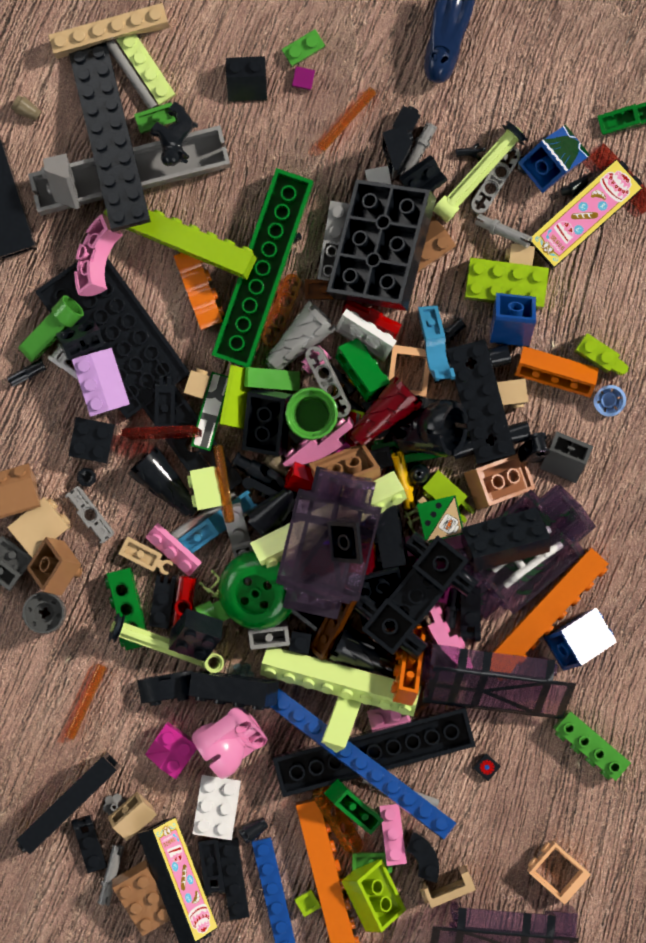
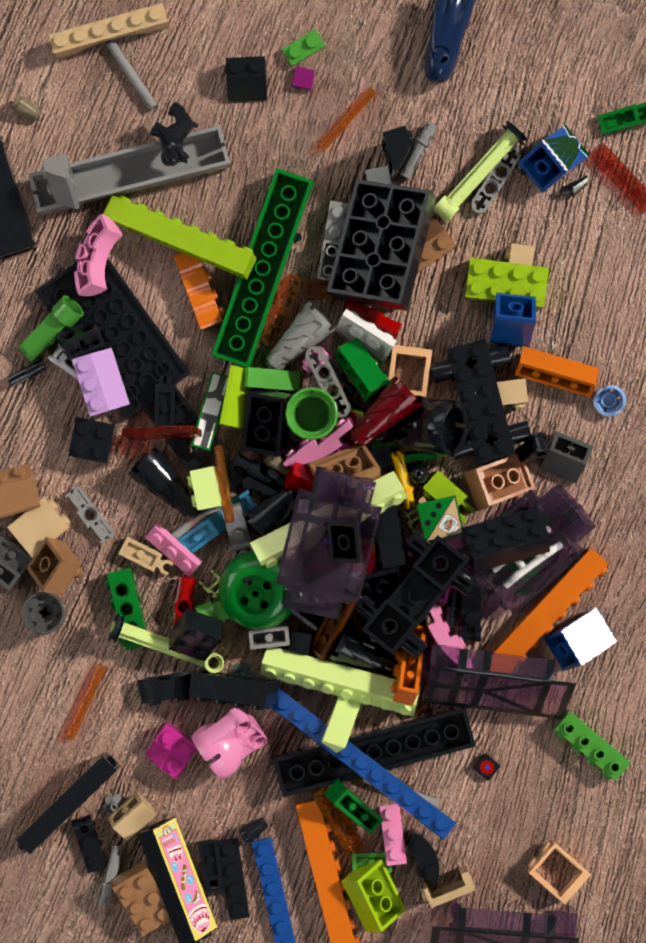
(86, 477): black tile -> none
(109, 137): black plate -> none
(146, 68): yellowish green plate -> none
(148, 118): bright green plate -> none
(162, 602): black hinge -> none
(197, 384): tan brick -> none
(216, 807): white plate -> none
(307, 902): lime plate -> none
(383, 718): bright pink plate -> none
(408, 117): black brick -> none
(424, 175): black bracket -> none
(435, 343): dark azure piece -> none
(453, 329): black axle -> none
(472, 151): black bar -> none
(496, 227): light grey pin -> none
(585, 213): brick -> none
(600, 355): lime hinge -> none

